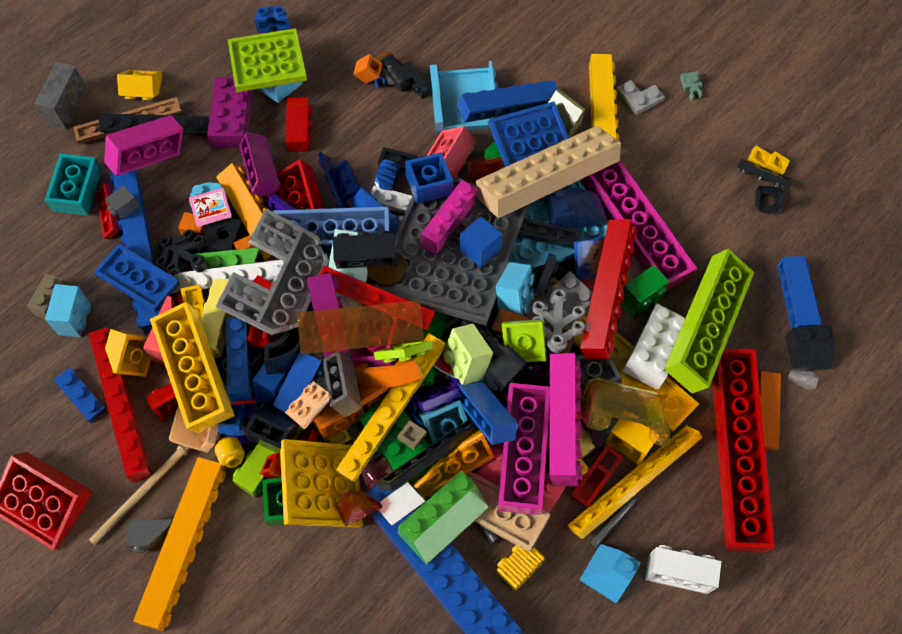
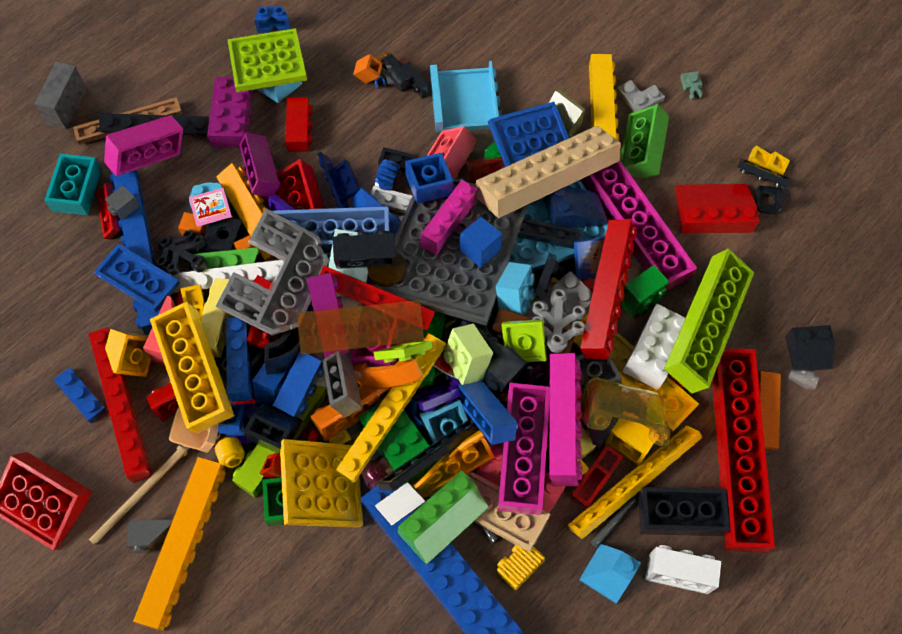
(41, 298): dark tan brick -> none
(68, 310): medium azure brick -> none
(139, 84): yellow slope -> none
(308, 404): light nougat bracket -> none
(356, 506): clear red slope -> none
(412, 435): dark tan plate -> none
(504, 100): blue brick -> none
(644, 141): none -> bright green slope
(683, 511): none -> black brick
(716, 208): none -> red slope
(798, 292): blue brick -> none

